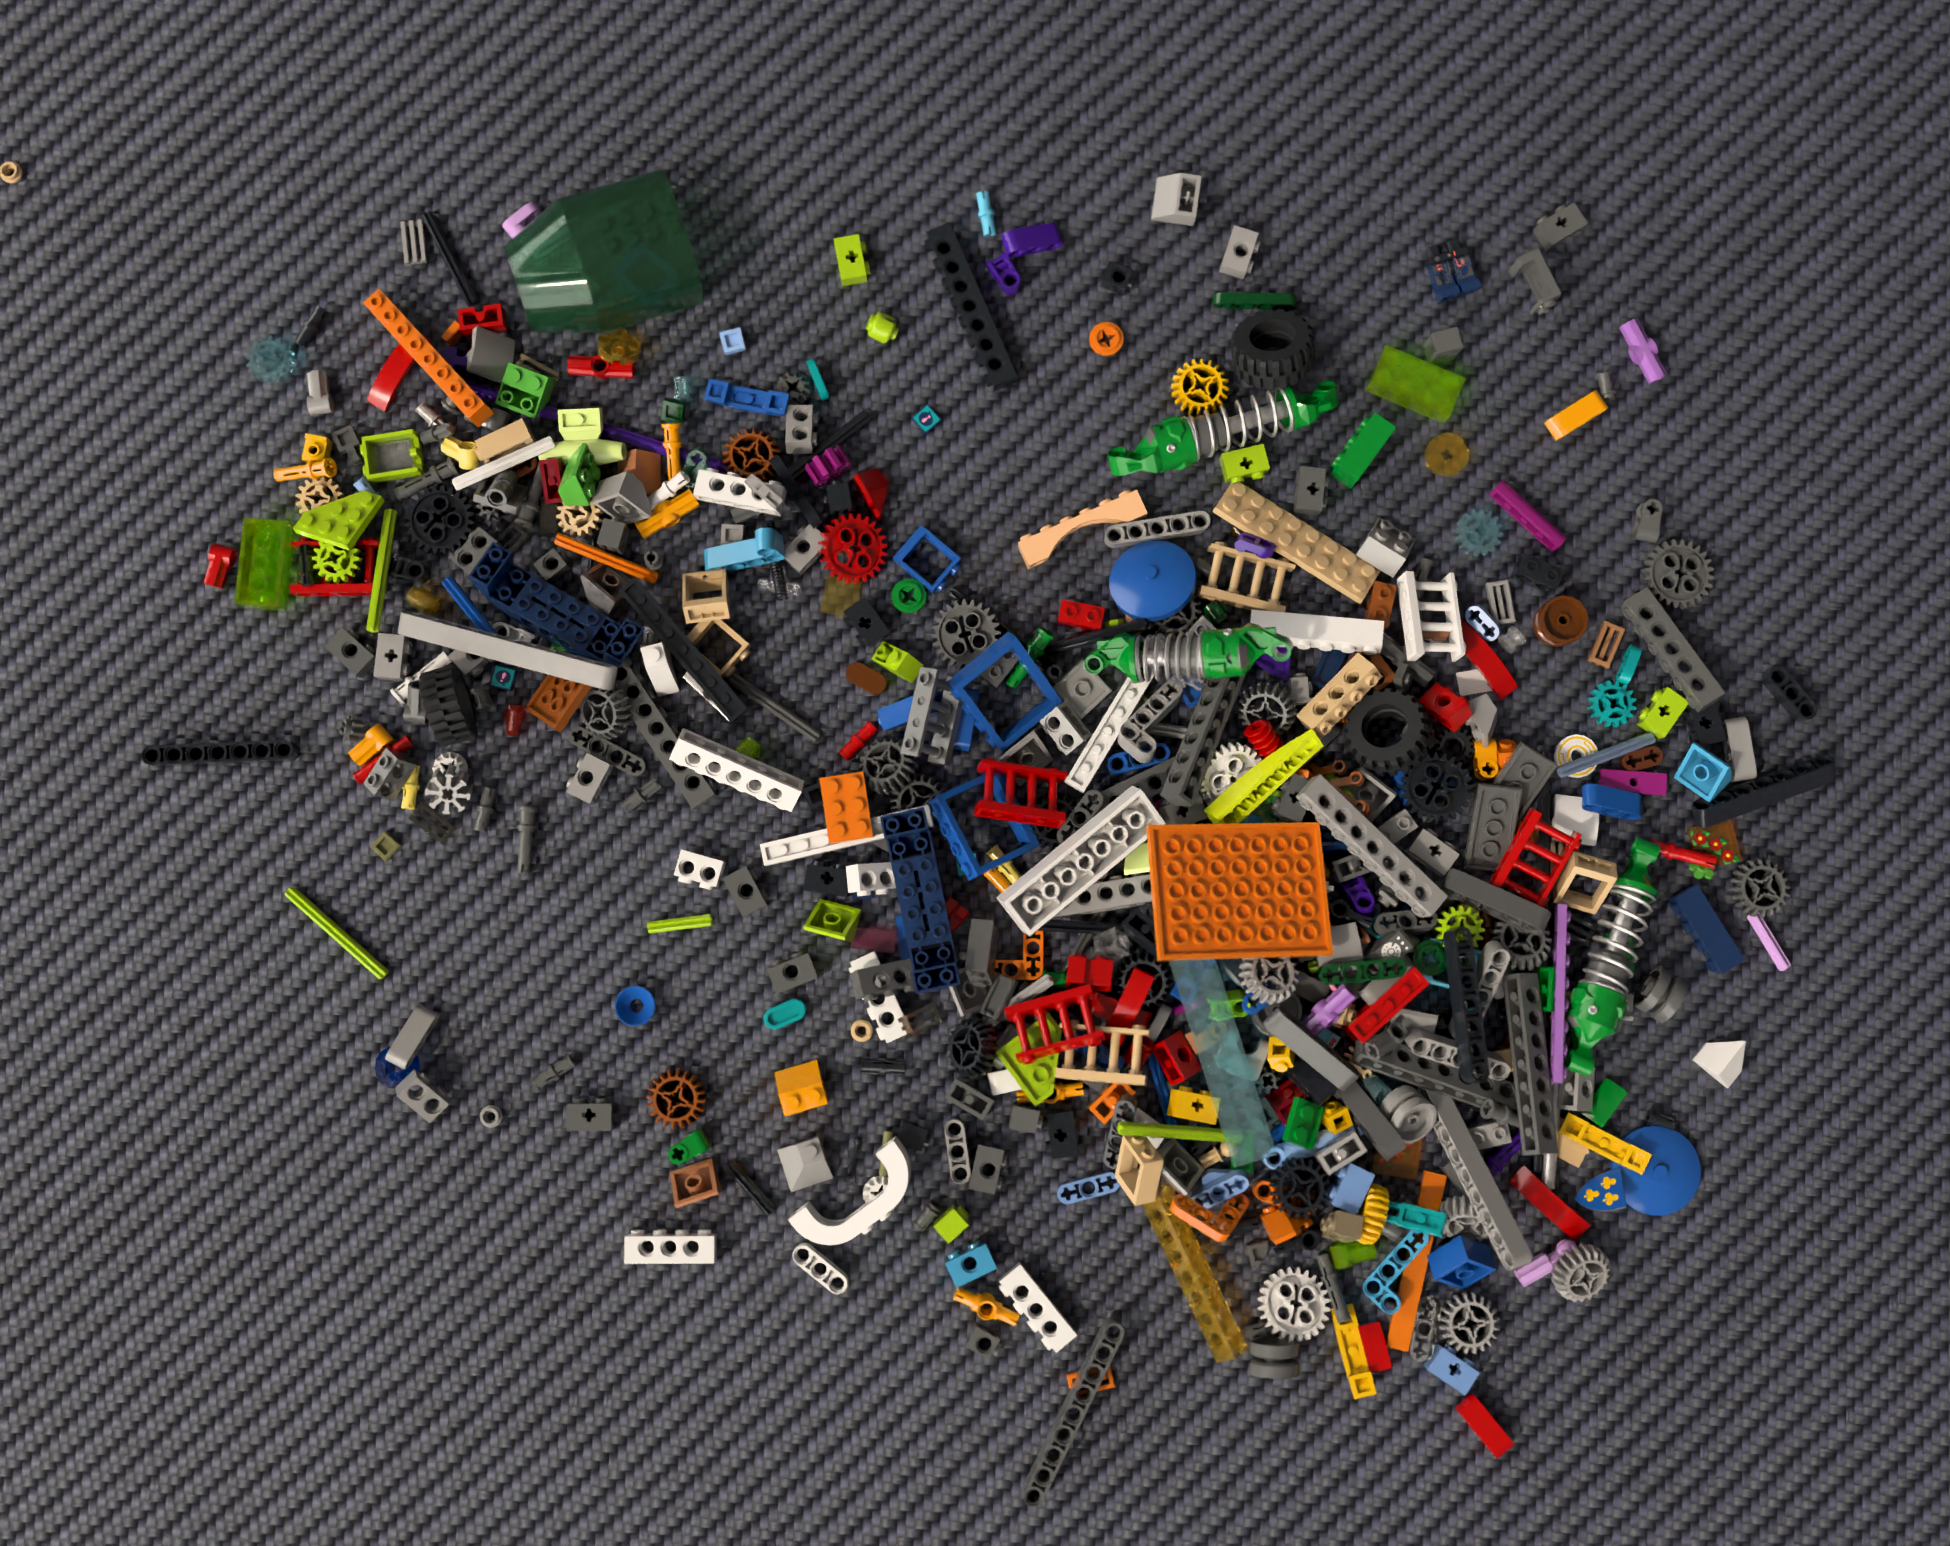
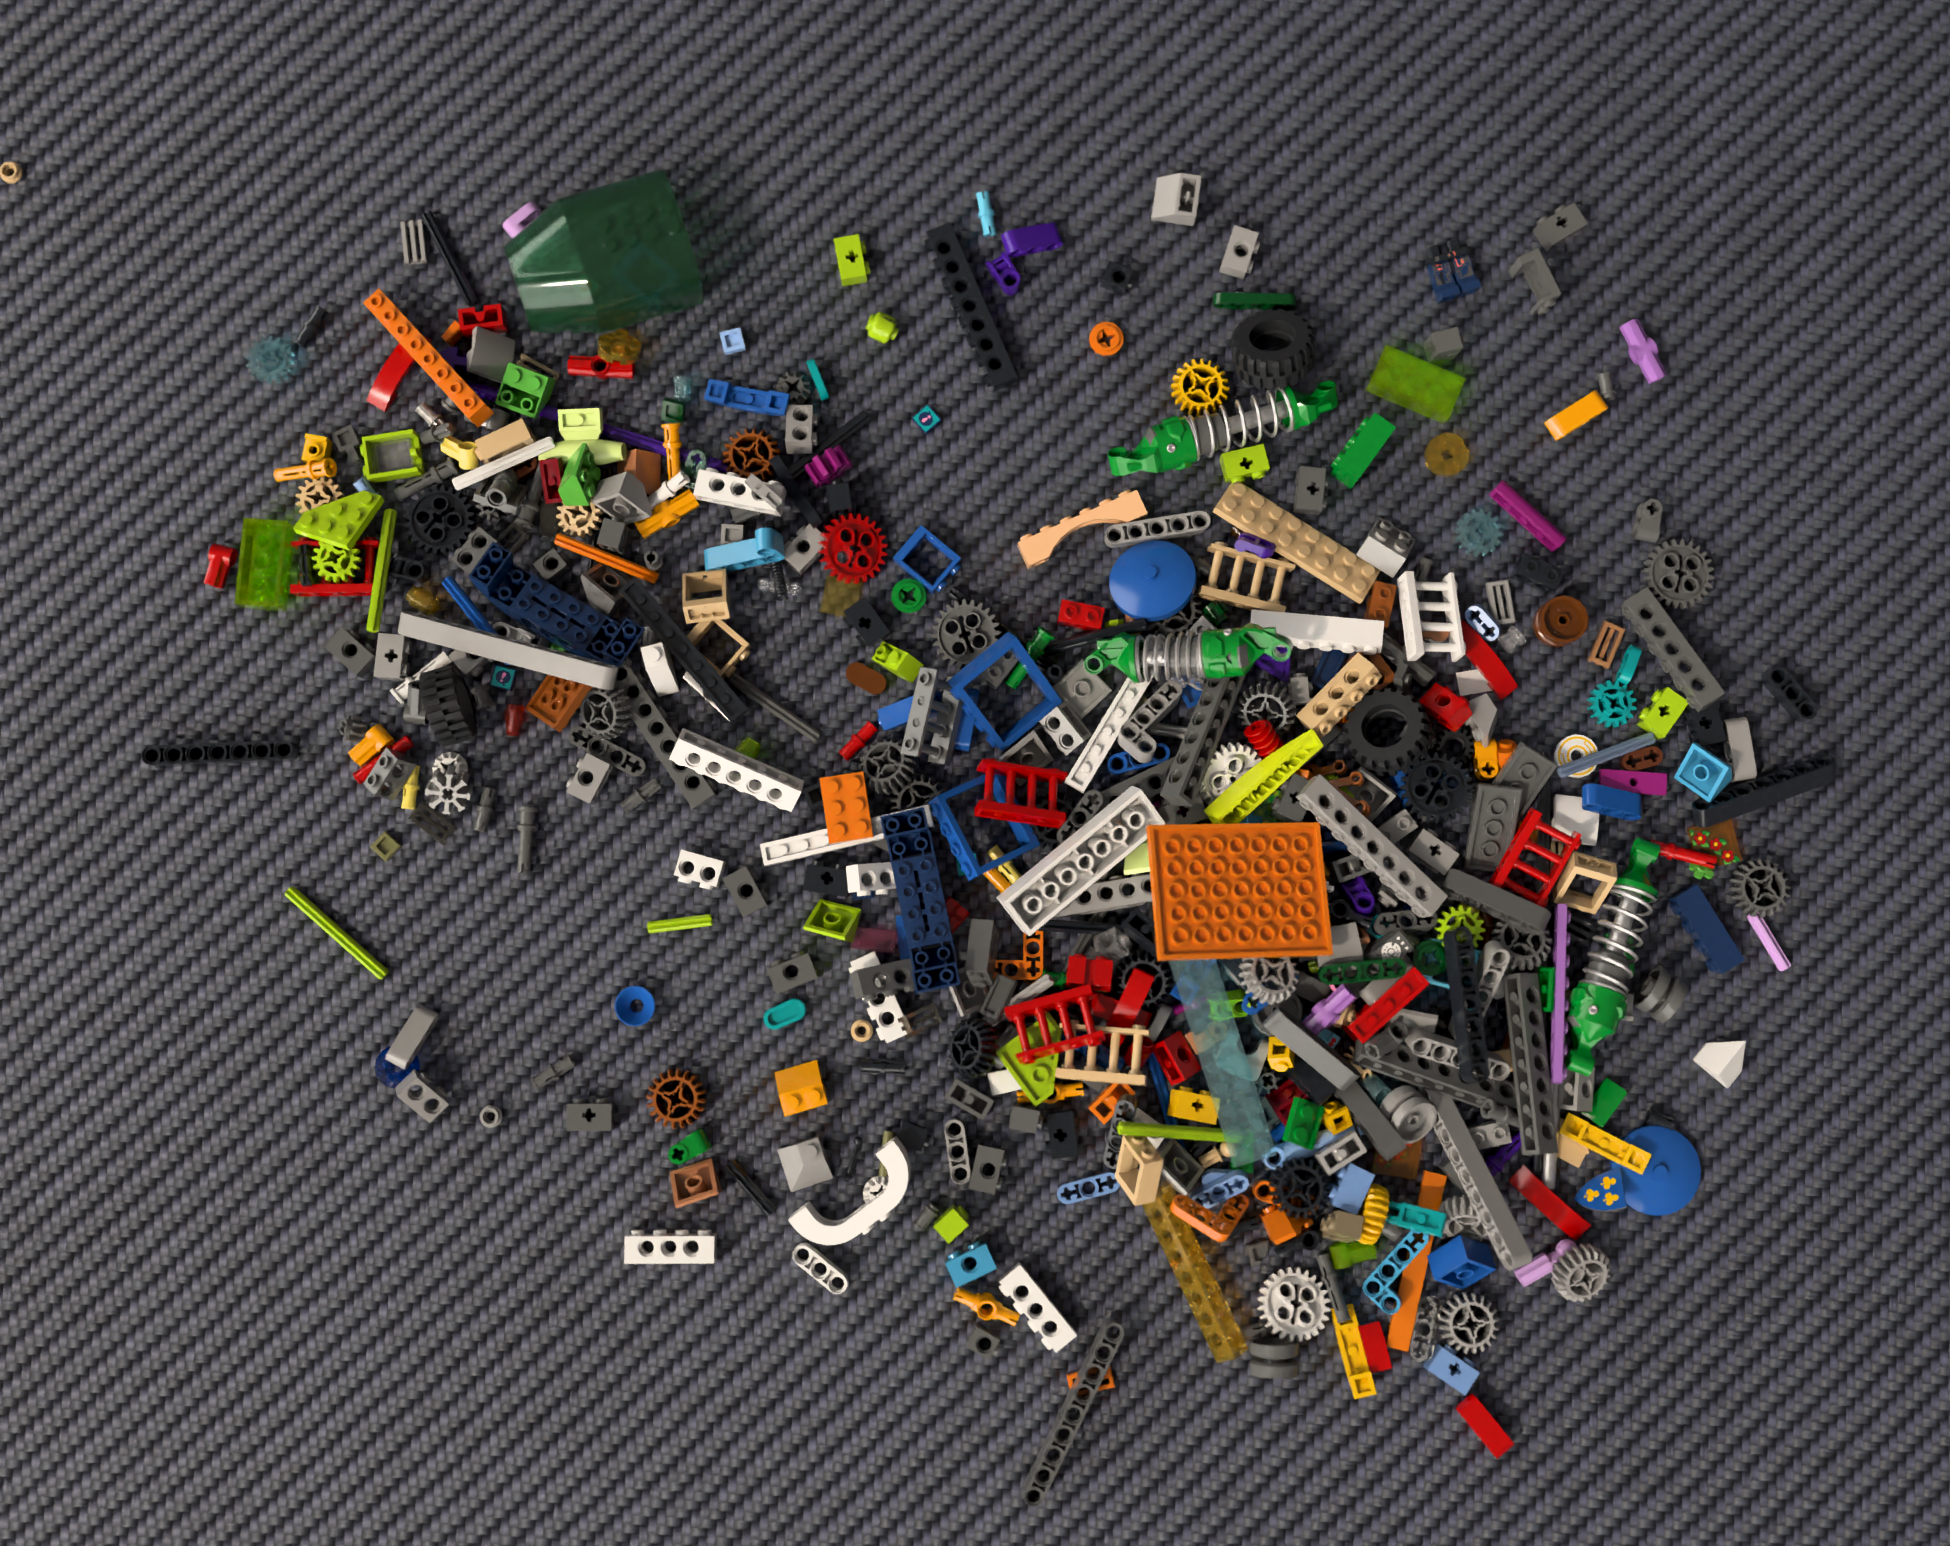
(319, 398): light grey piece -> none
(873, 490): red slope -> none

